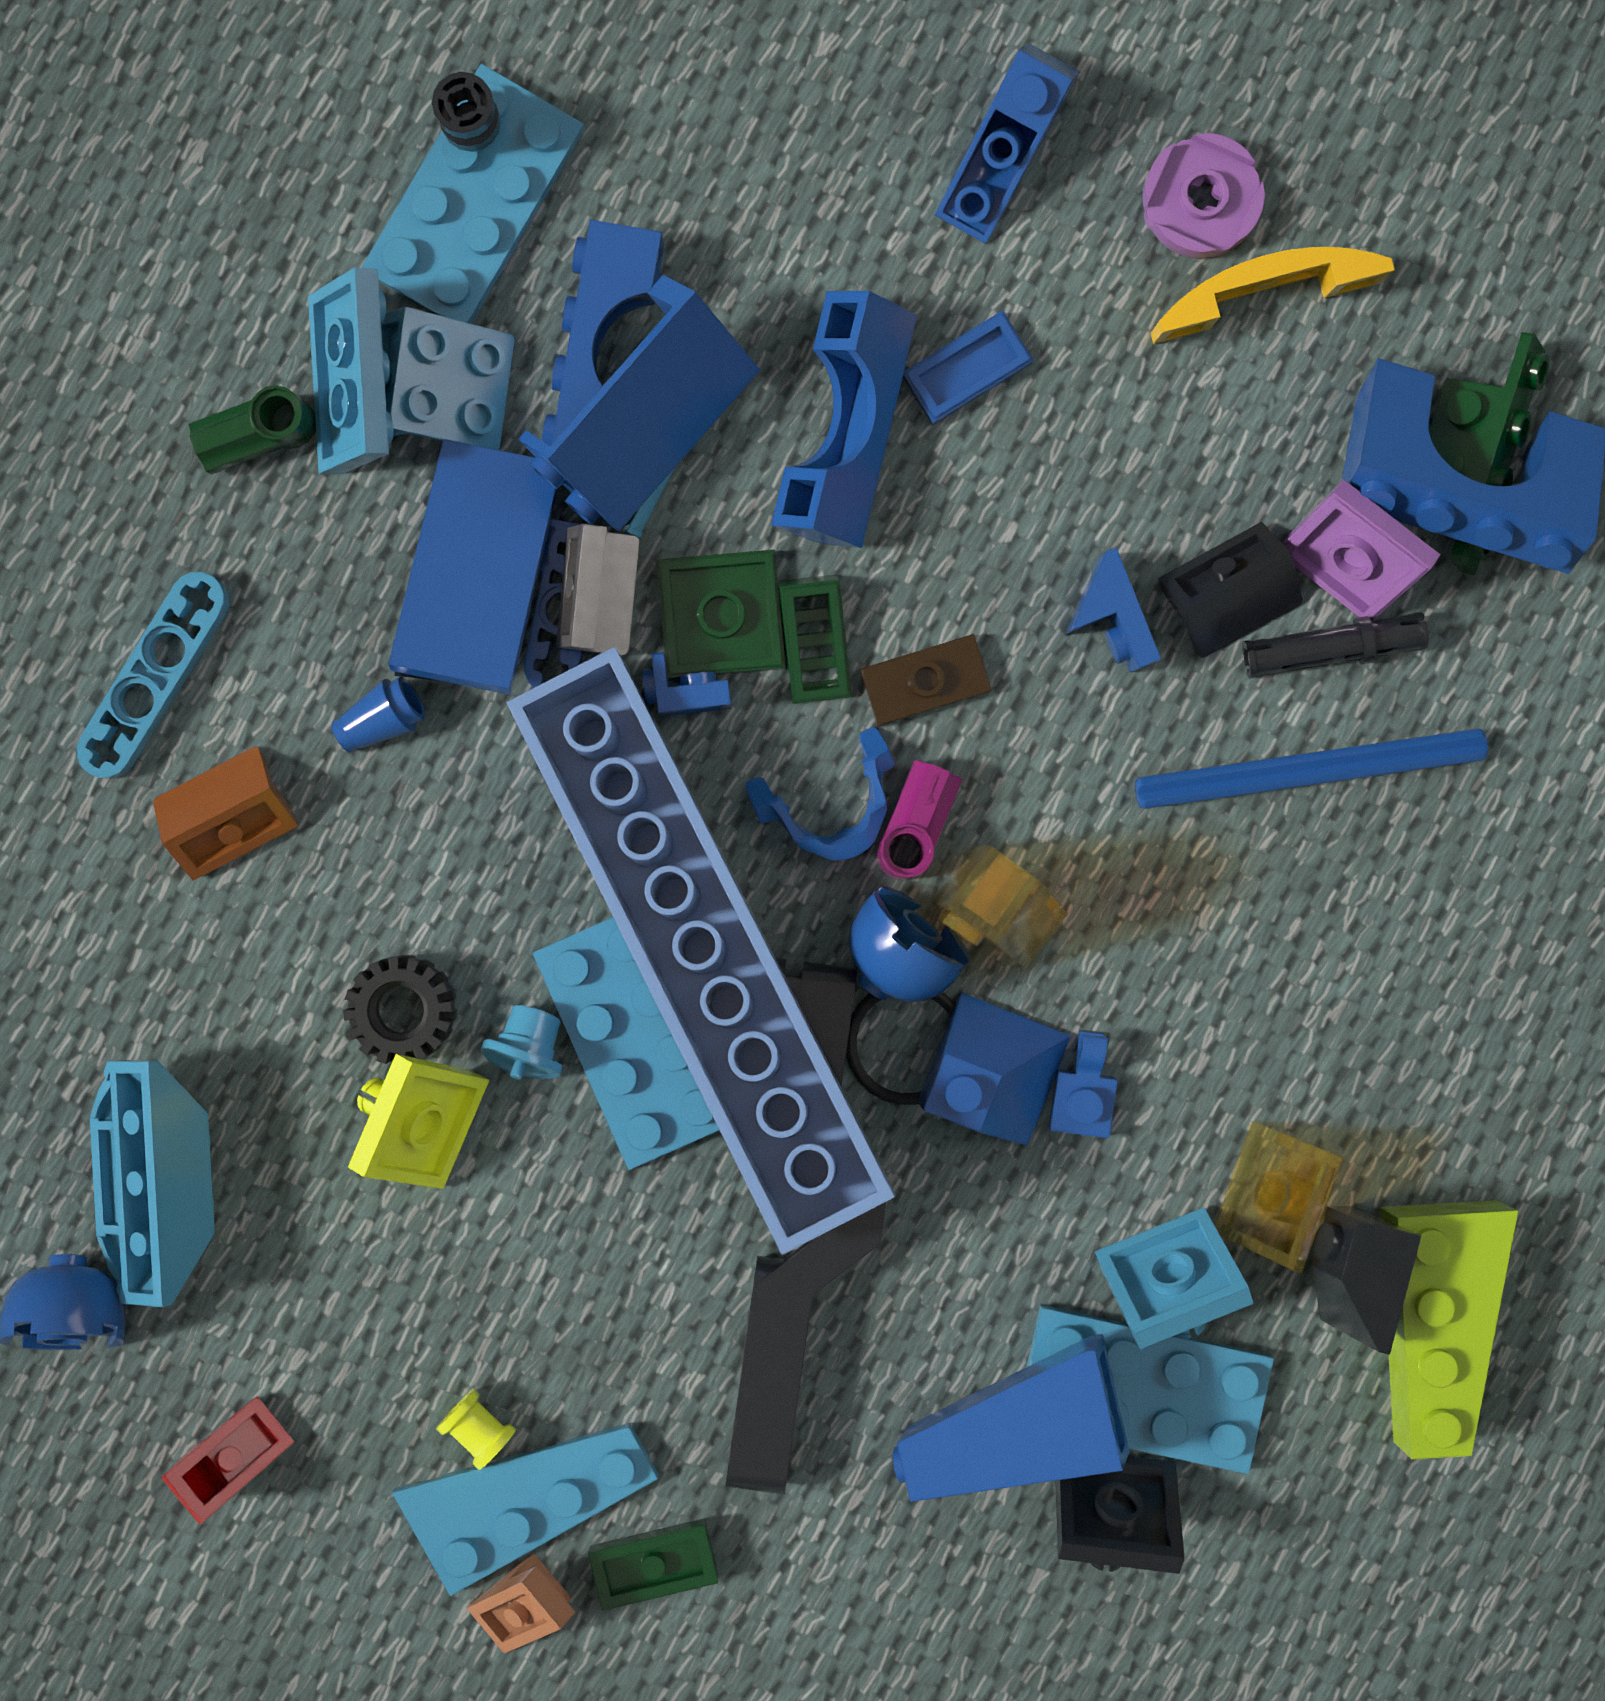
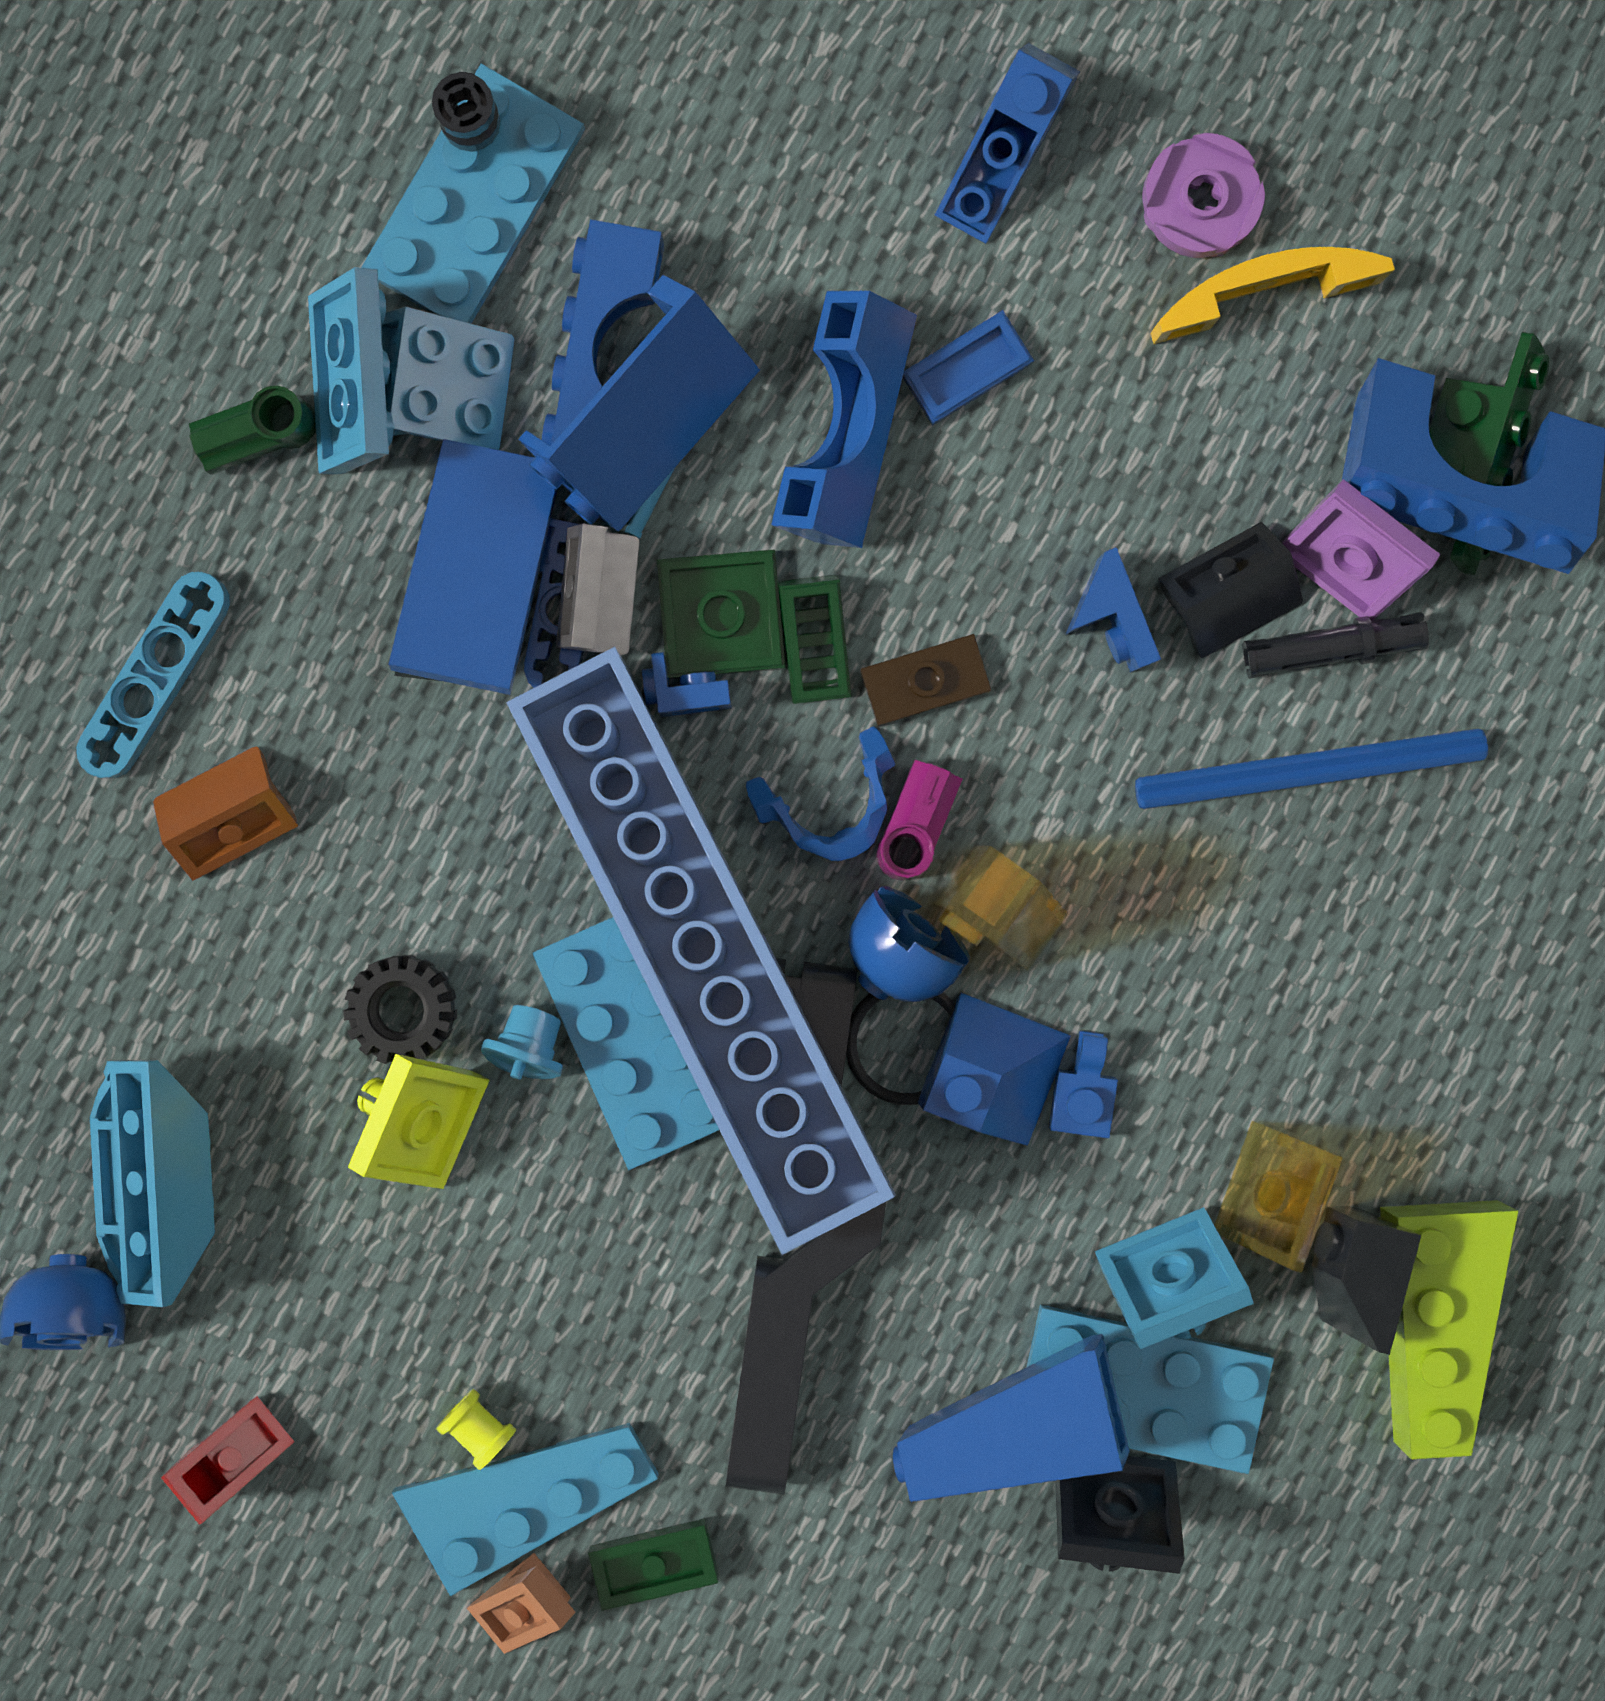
(379, 715): blue cone -> none

